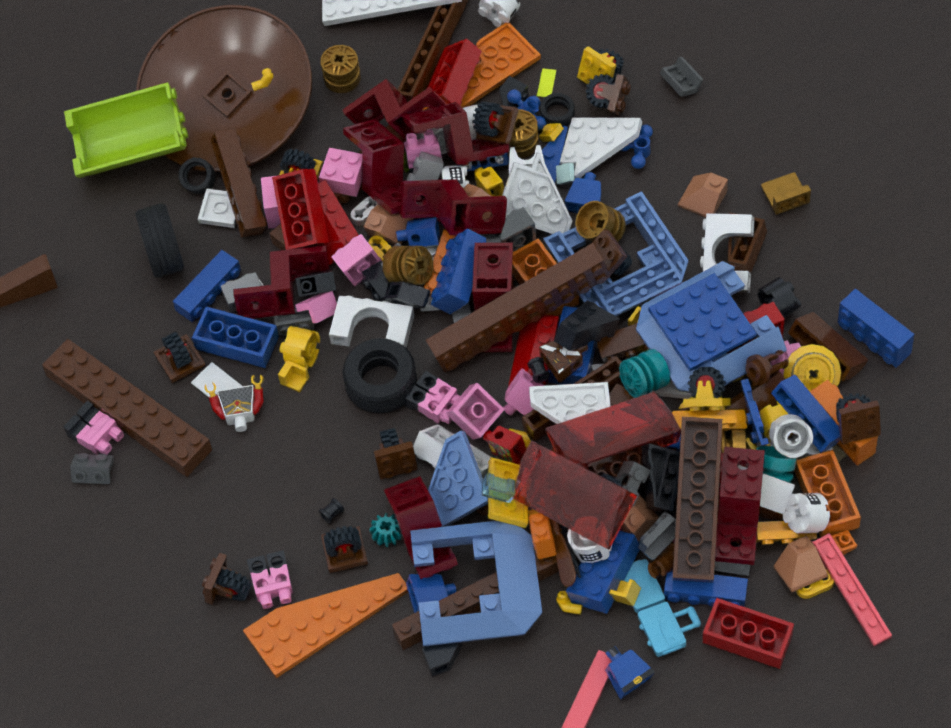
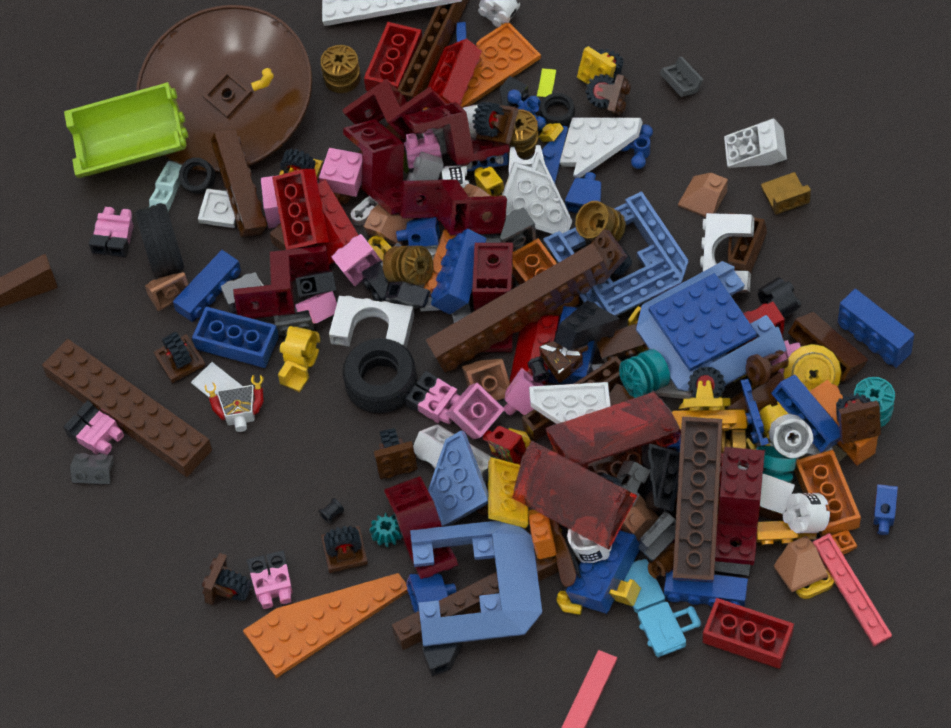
(112, 233): none -> hips
(166, 185): none -> light aqua slope
(166, 289): none -> nougat slope
(392, 55): none -> red brick
(461, 31): none -> blue beam
(489, 375): none -> nougat slope
(498, 488): clear light blue piece -> none
(565, 173): light aqua tile -> none
(627, 671): blue torso -> none
(756, 145): none -> white slope
(879, 390): none -> teal wheel
(885, 503): none -> blue torso

